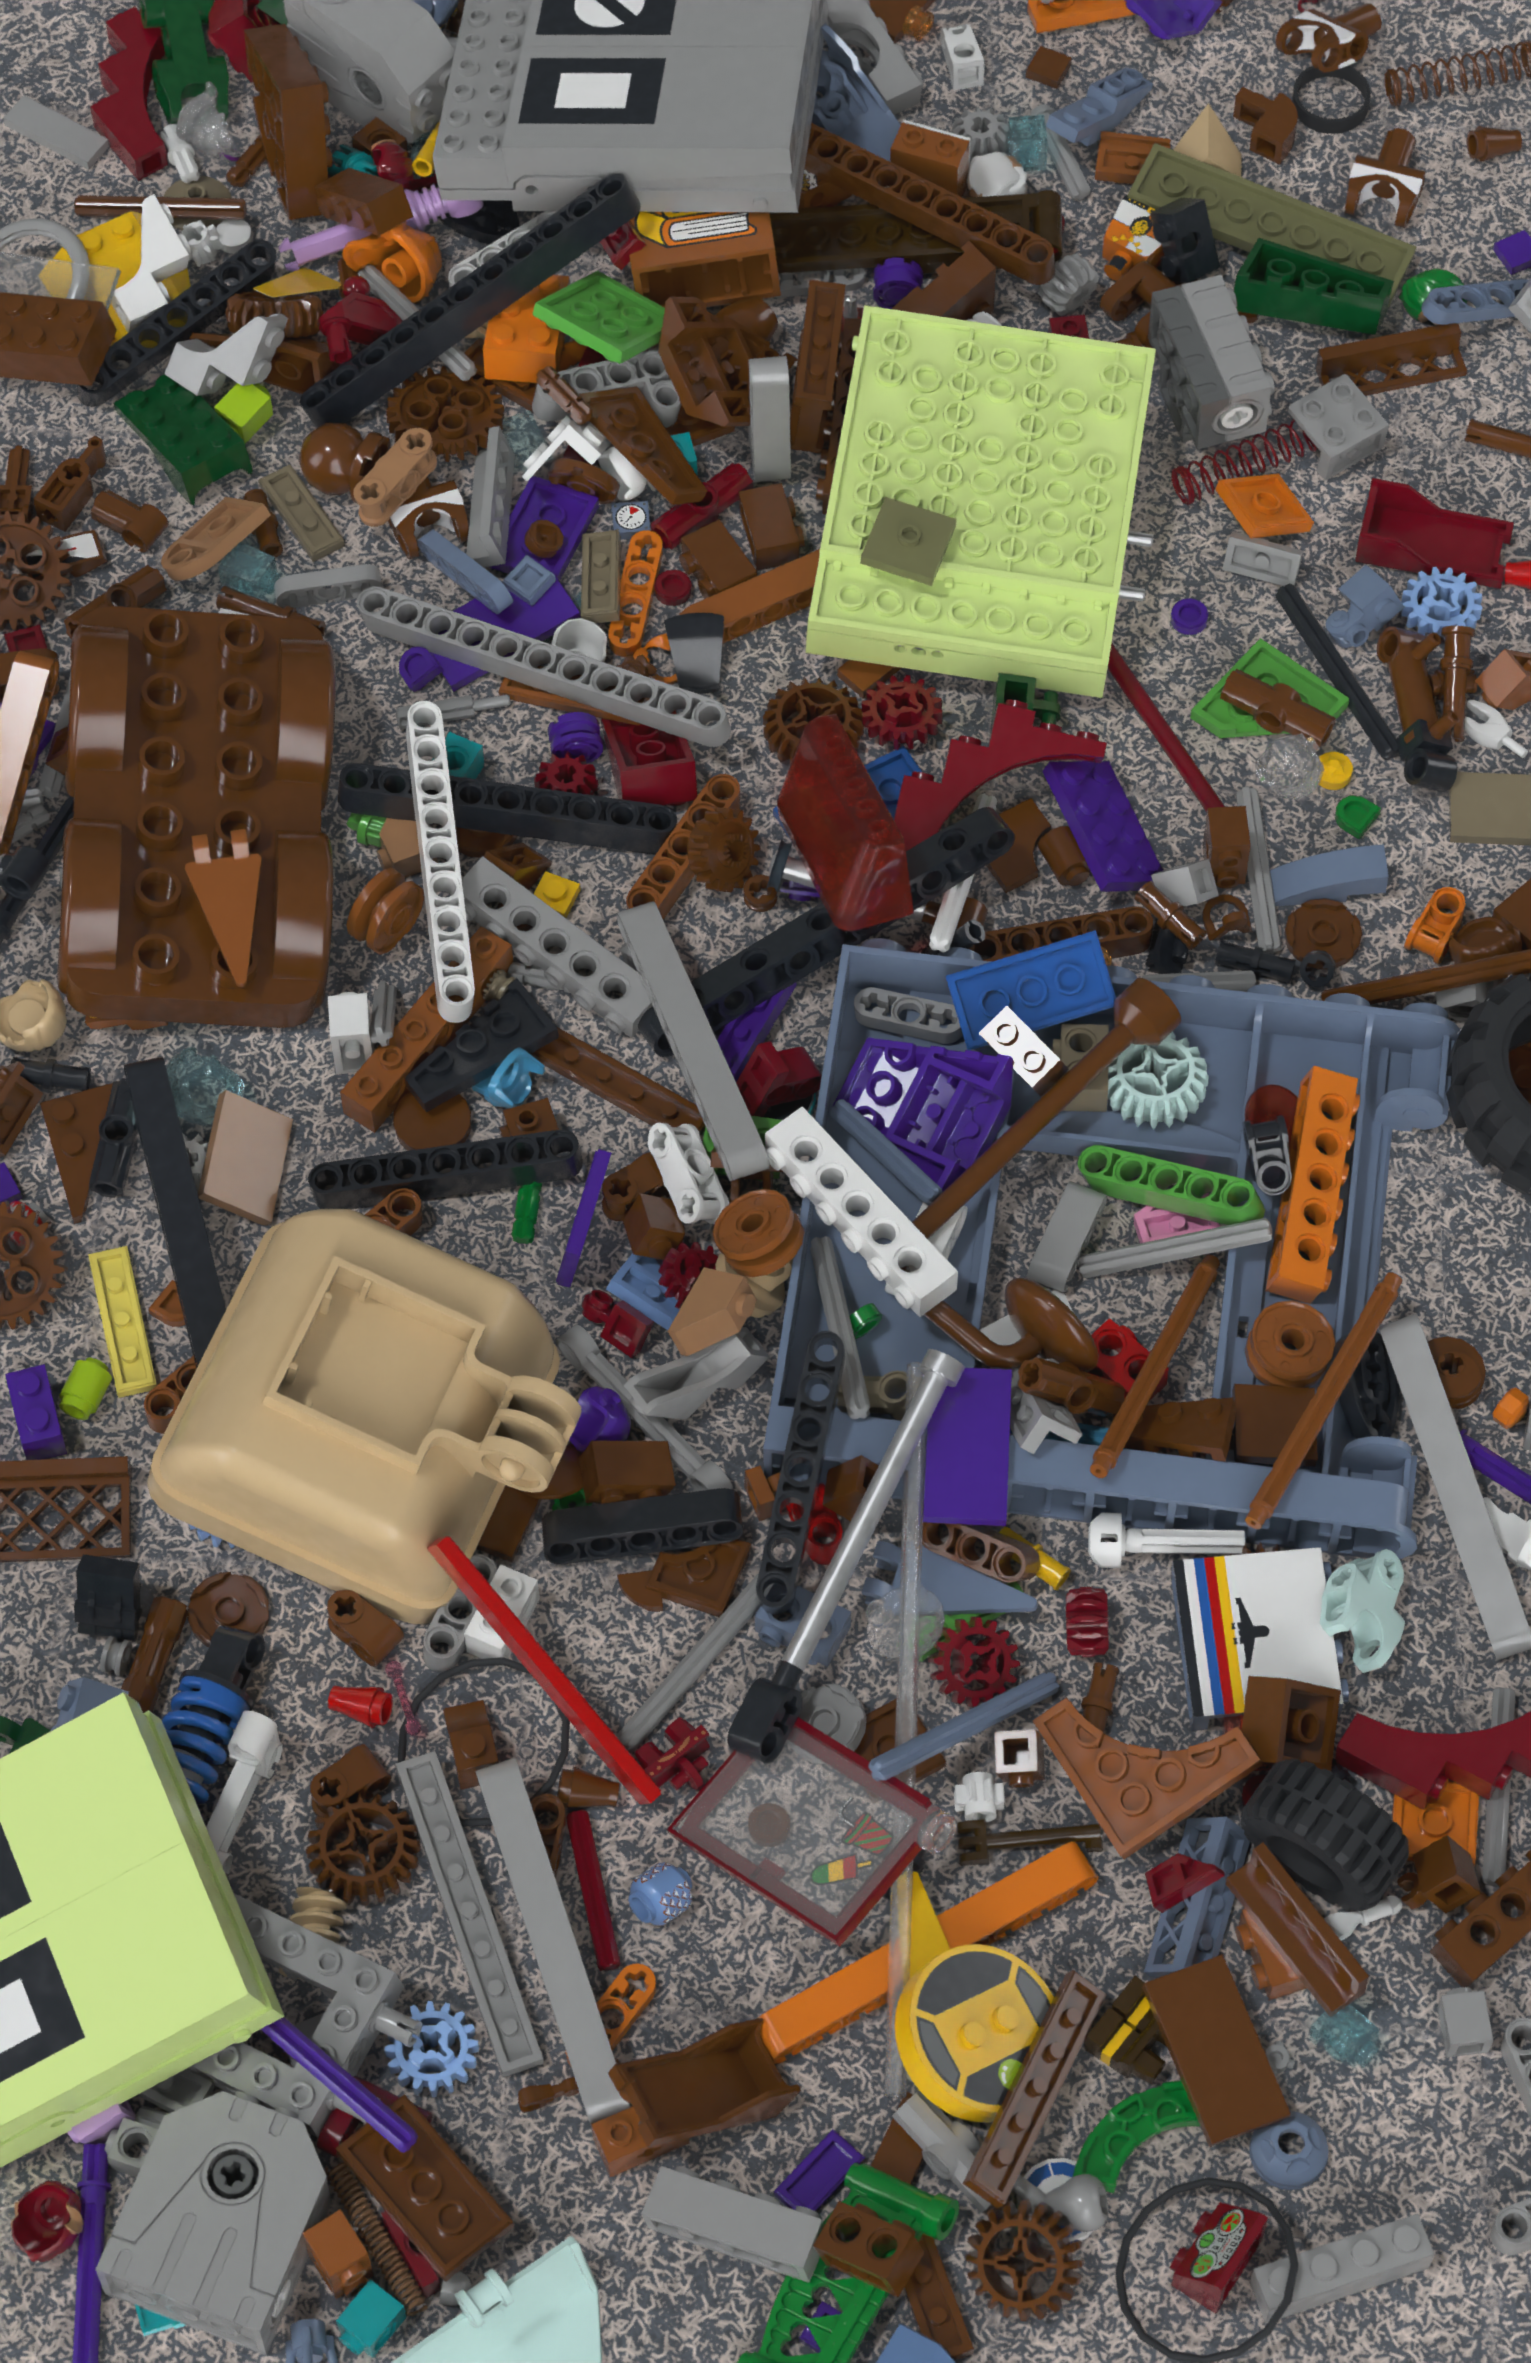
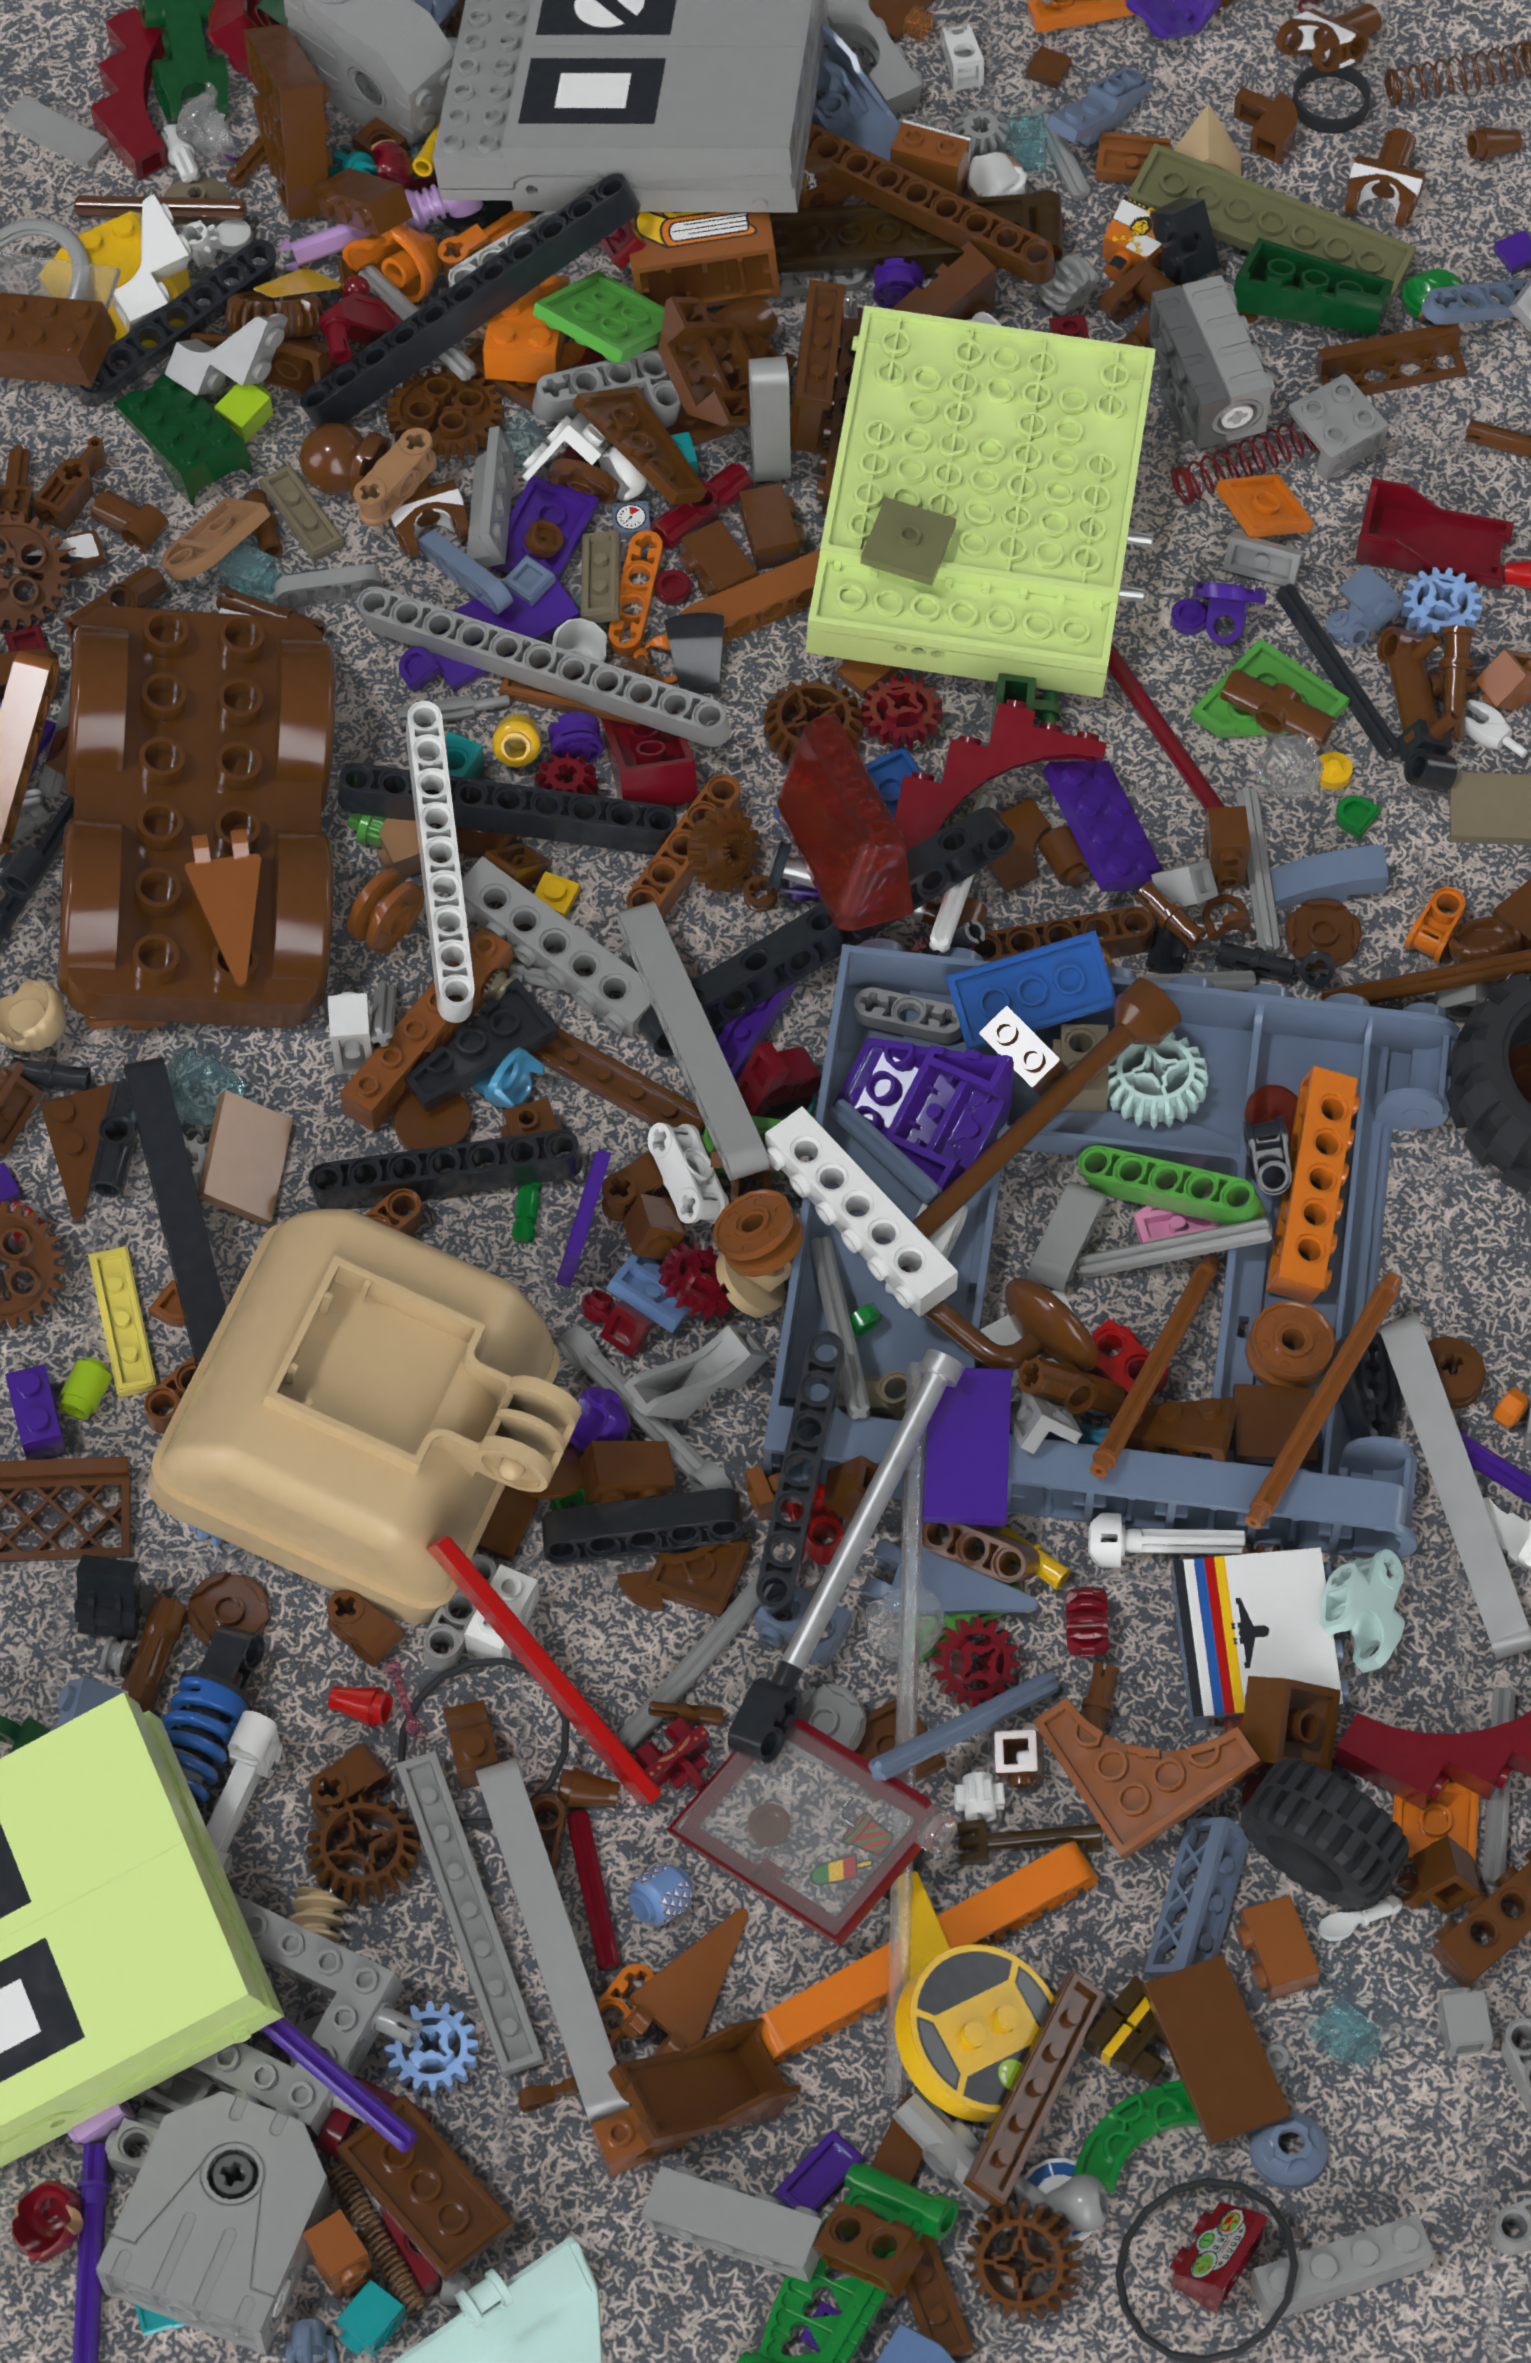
(476, 239): none -> orange connector
(516, 740): none -> yellow head
(564, 395): reddish brown axle -> none
(686, 1989): none -> dark orange flag
(697, 1713): none -> reddish brown pin
(712, 1311): medium nougat slope -> none
(1179, 1879): dark red tile -> none
(1227, 601): none -> dark purple tile
(1298, 1931): reddish brown fence -> none

